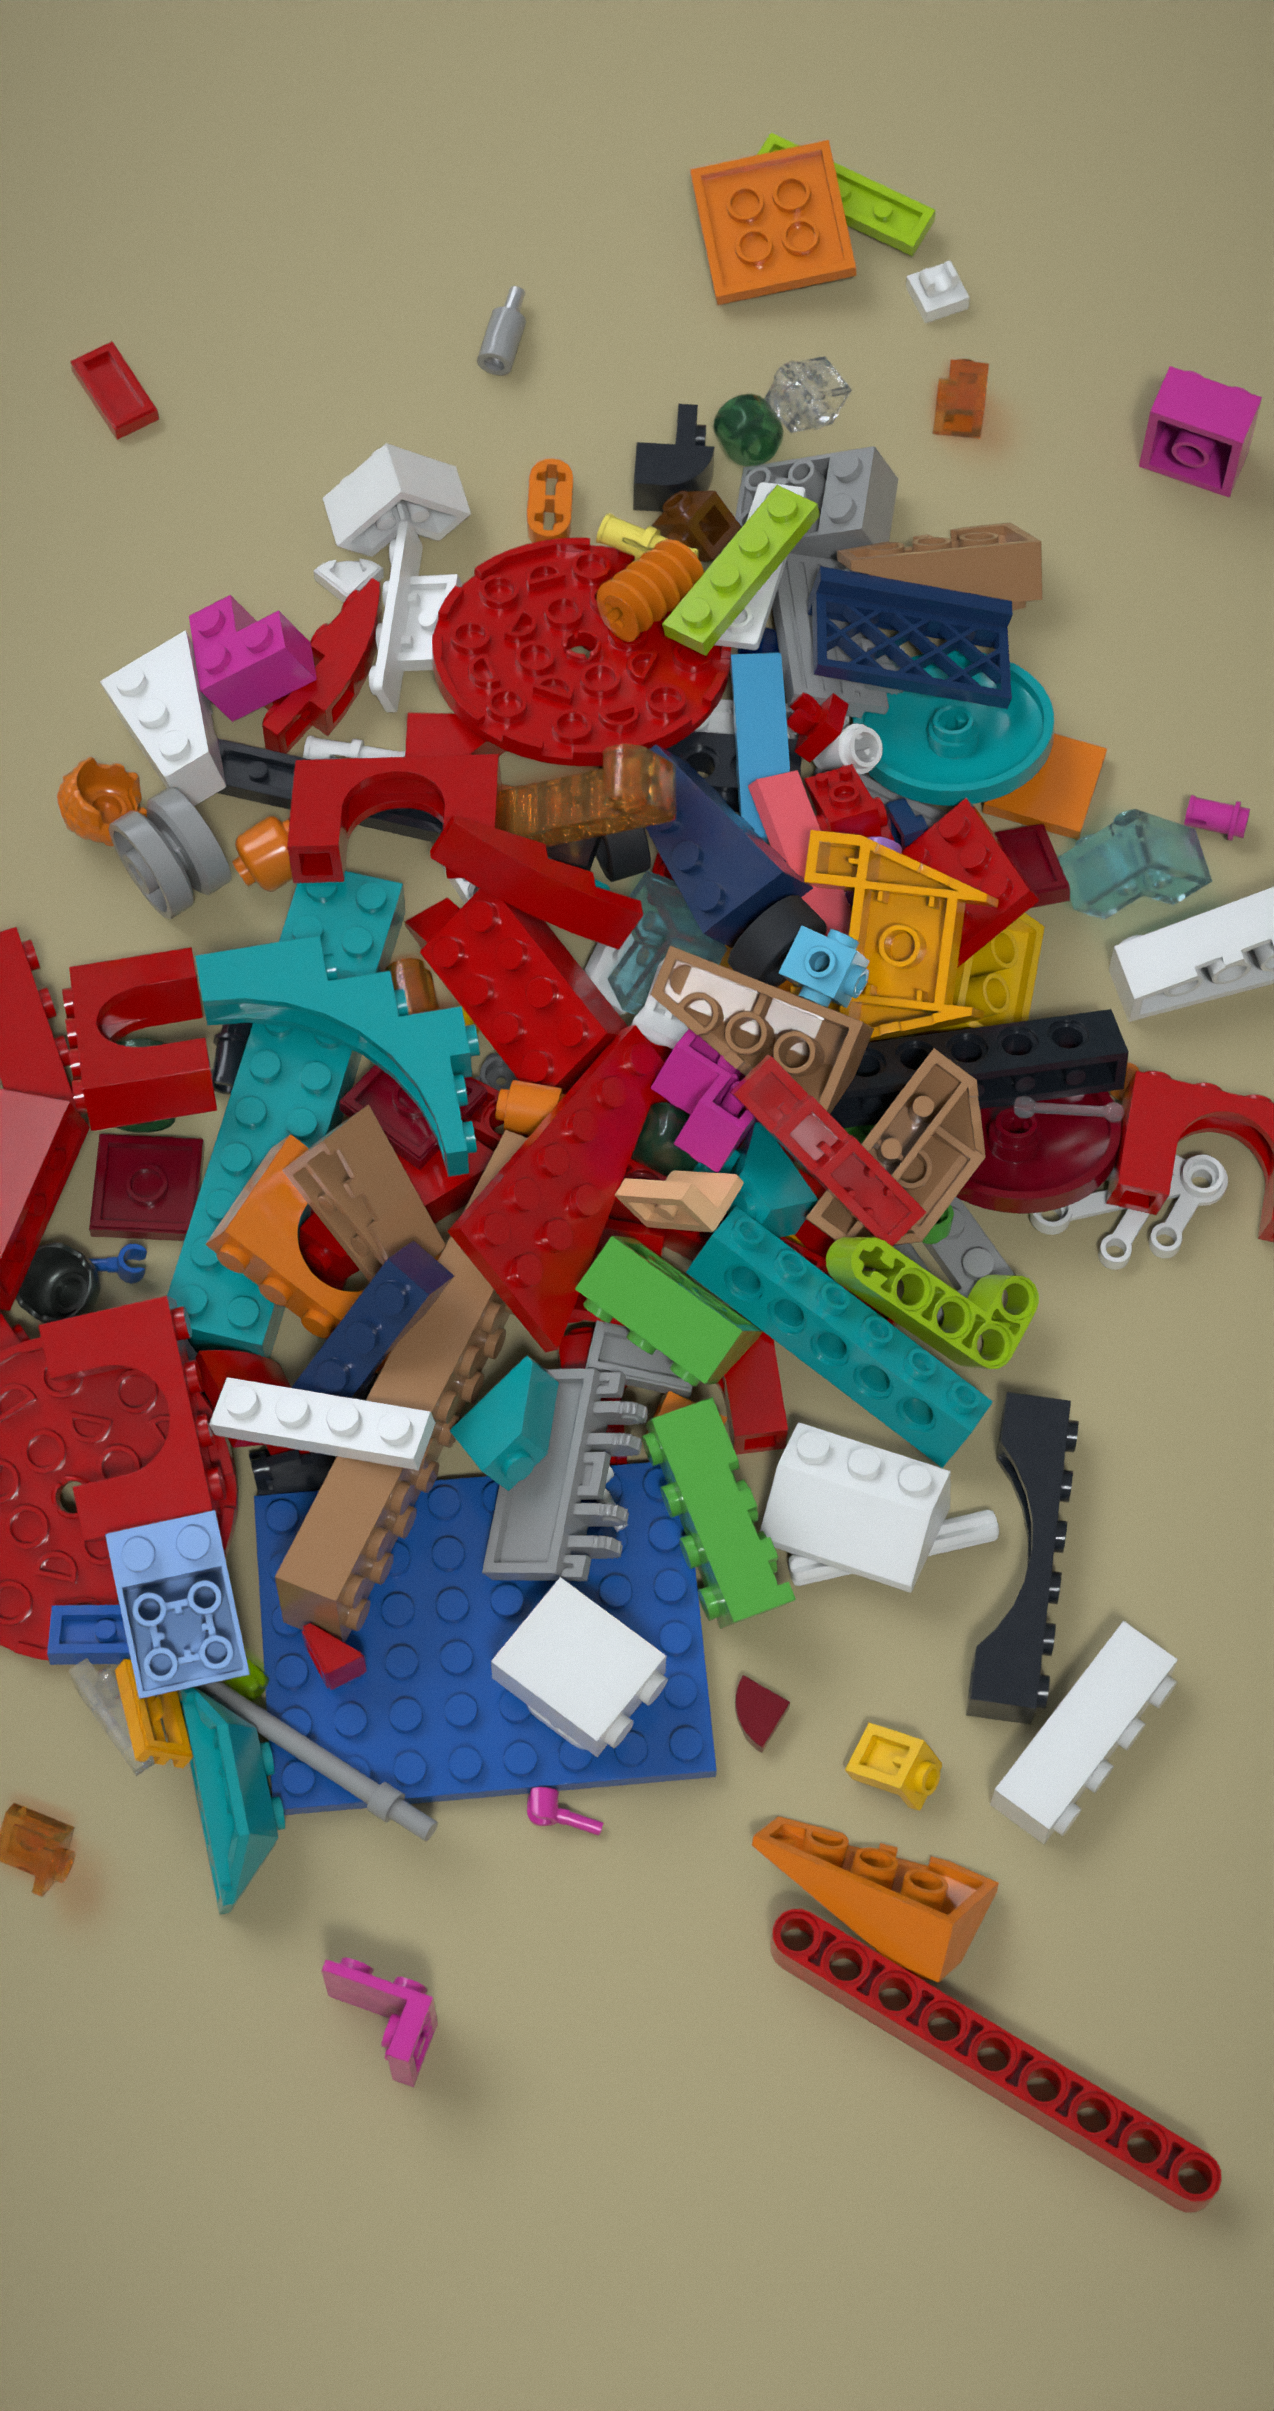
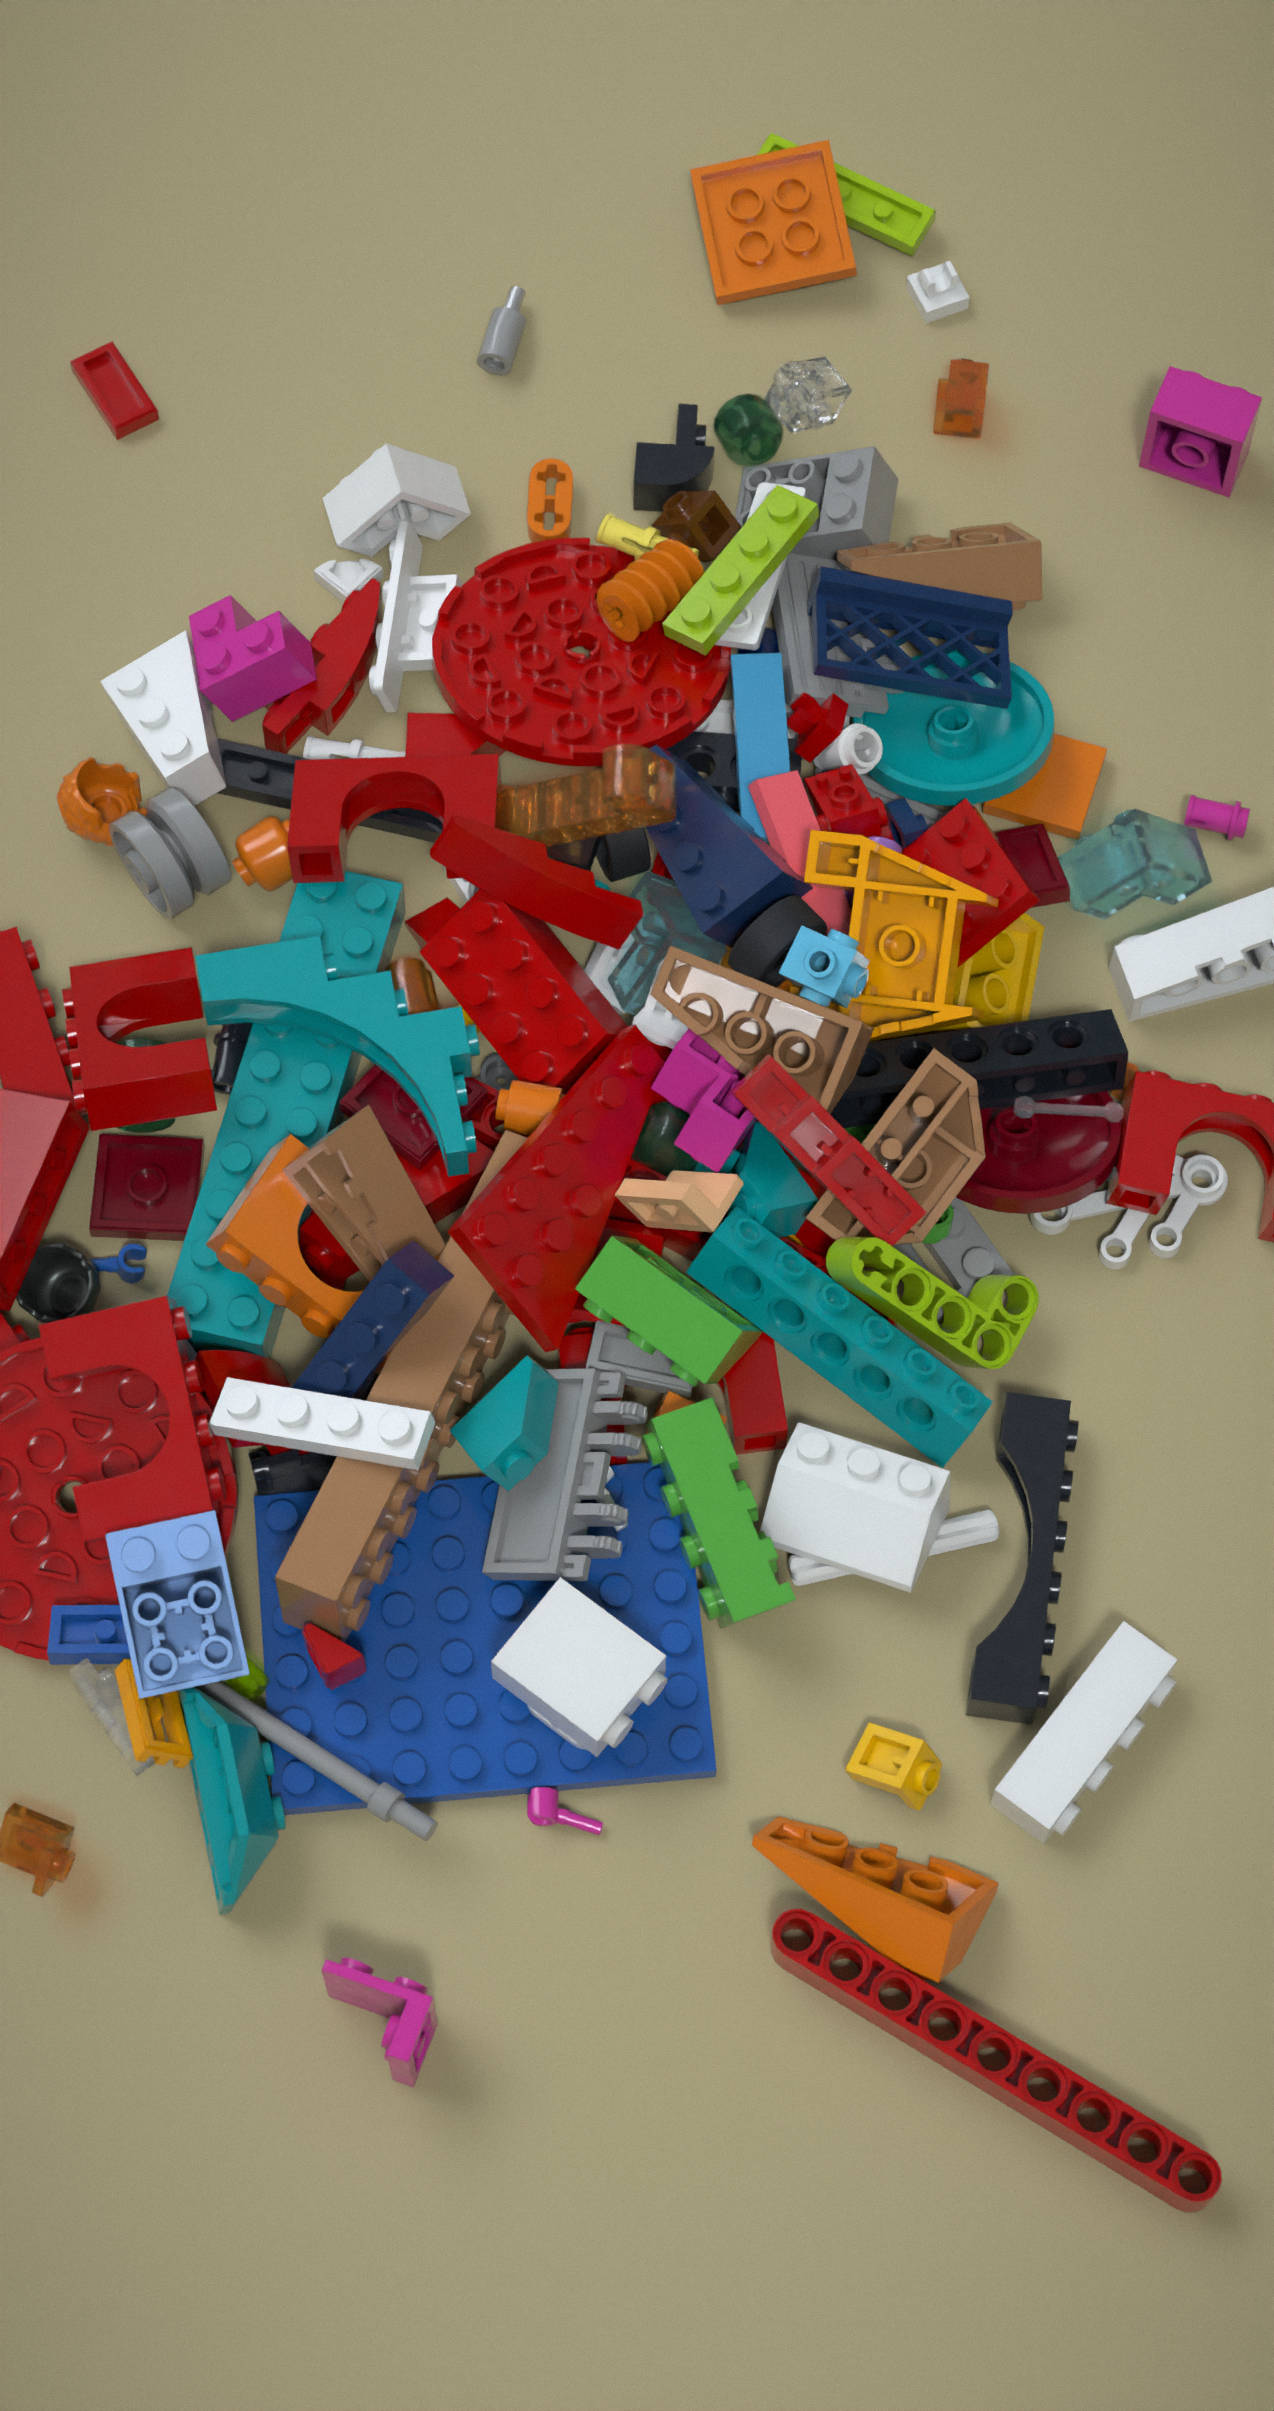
(758, 1712): dark red tile -> none

